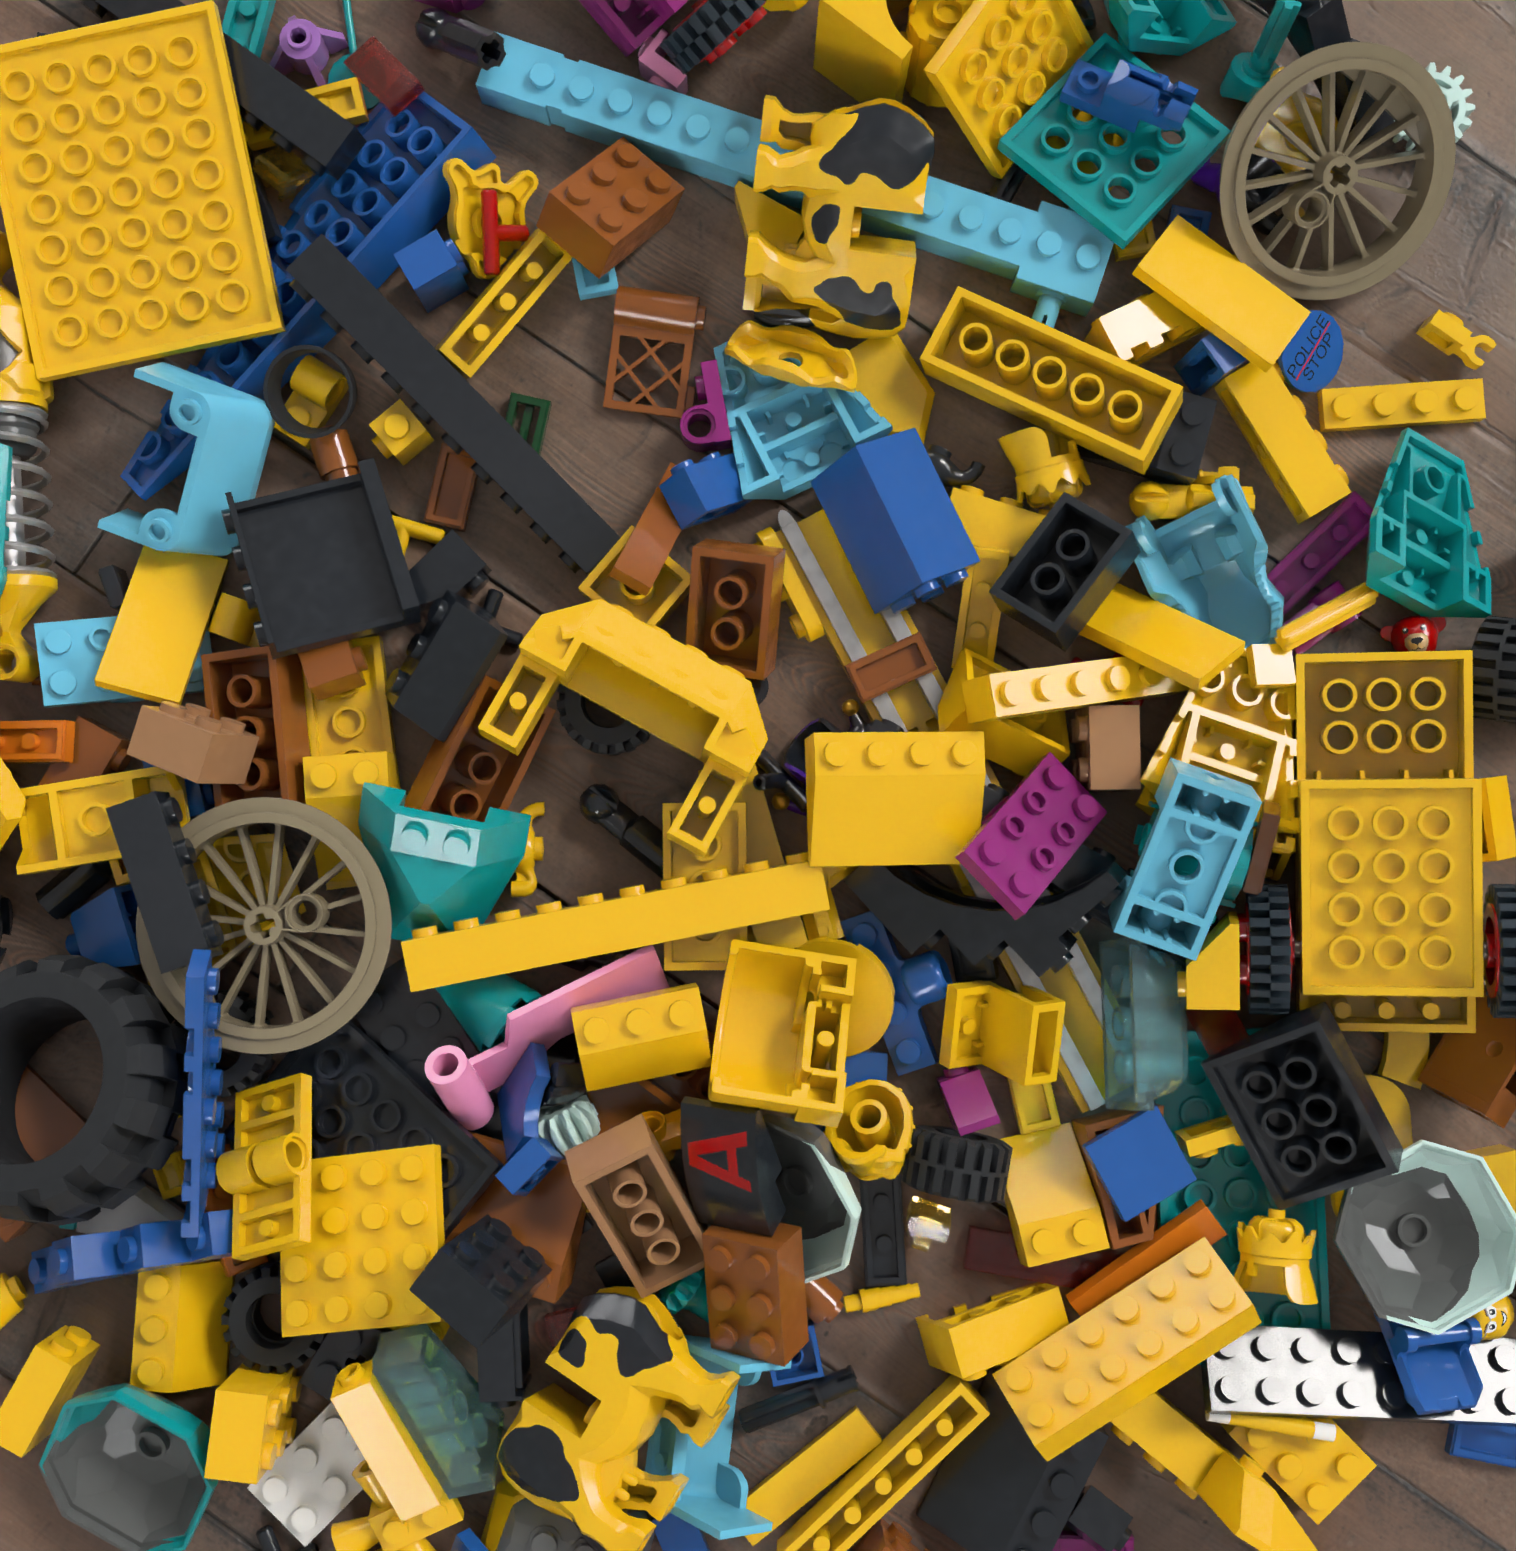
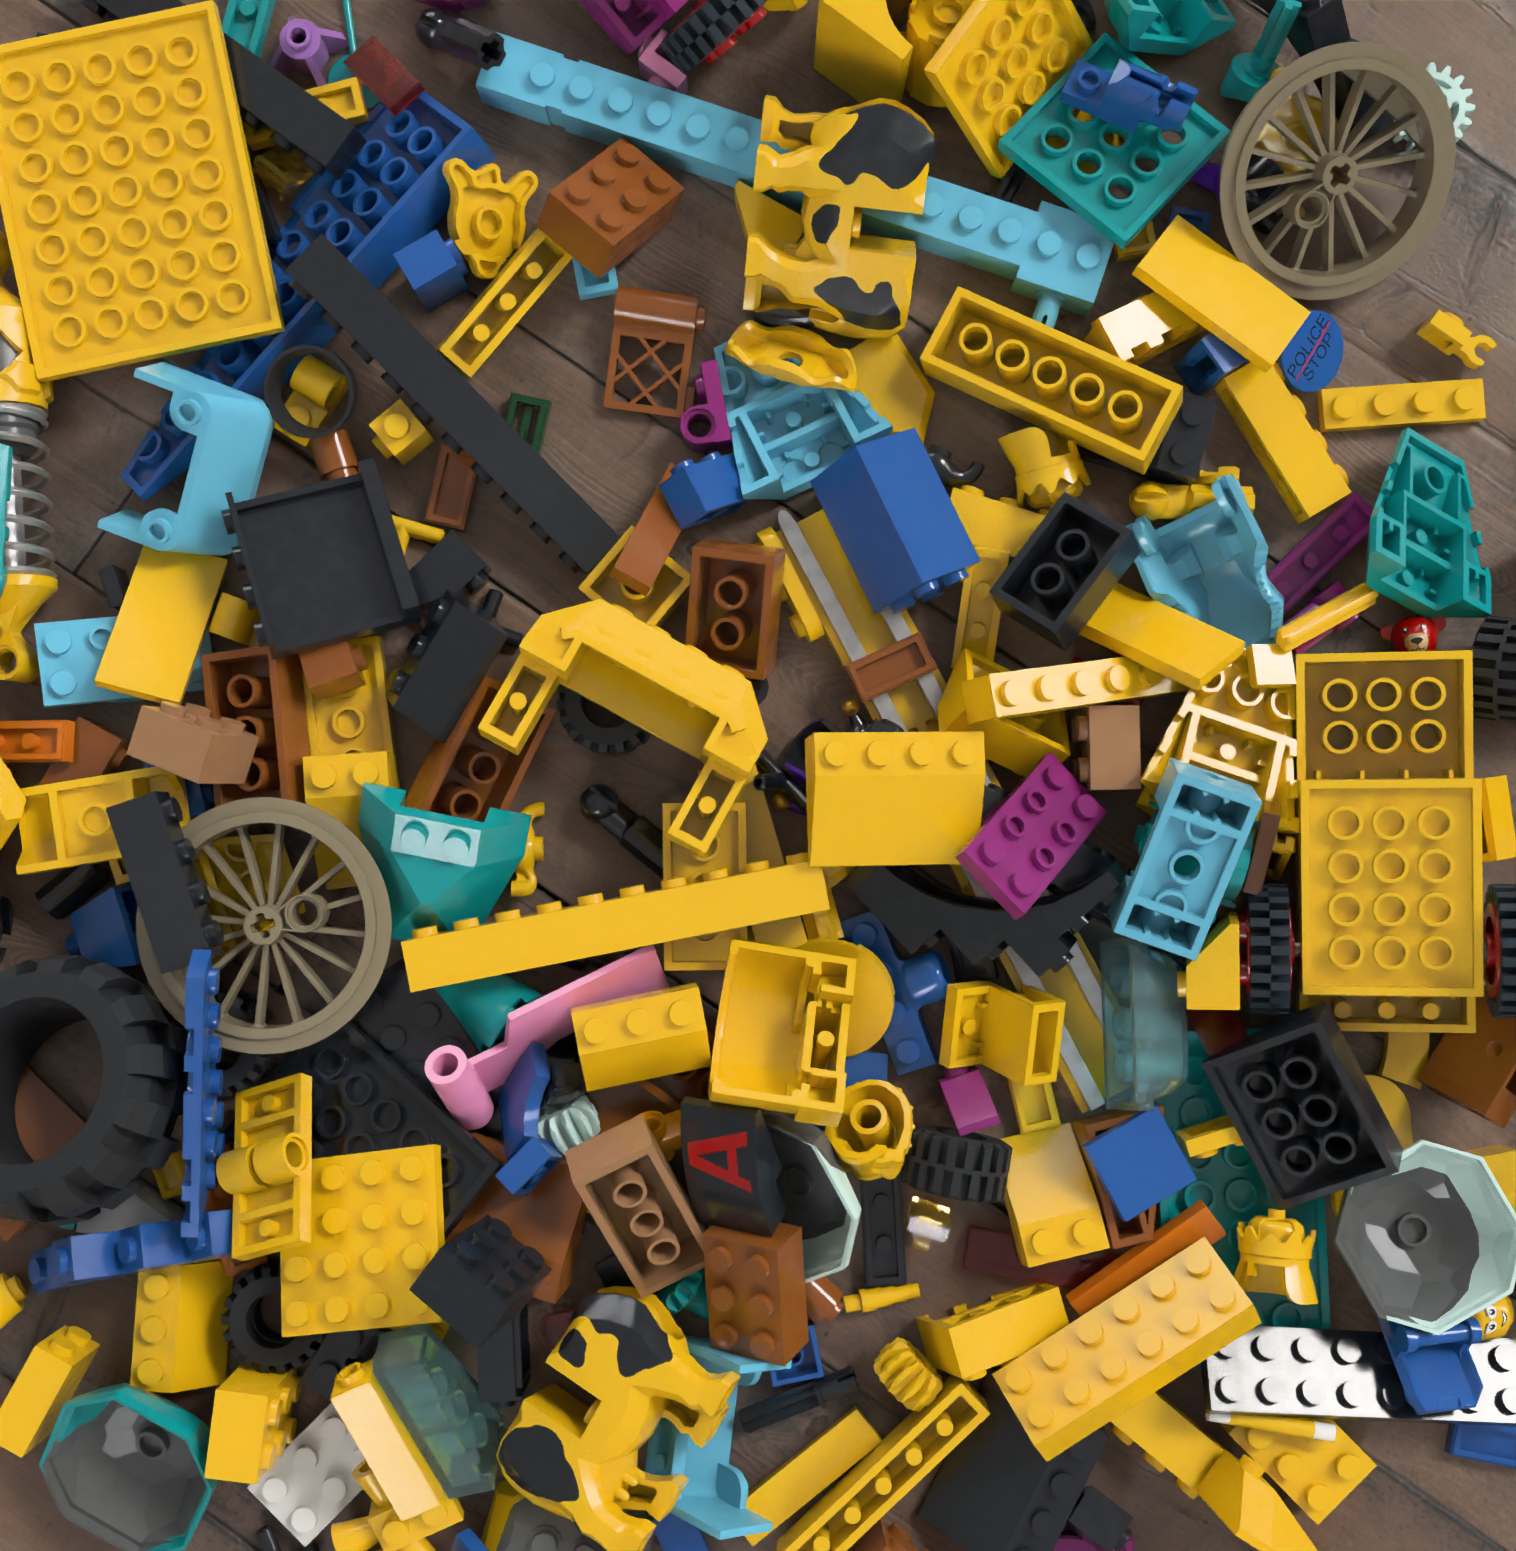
(494, 232): red piece -> none
(908, 1374): none -> yellow gear

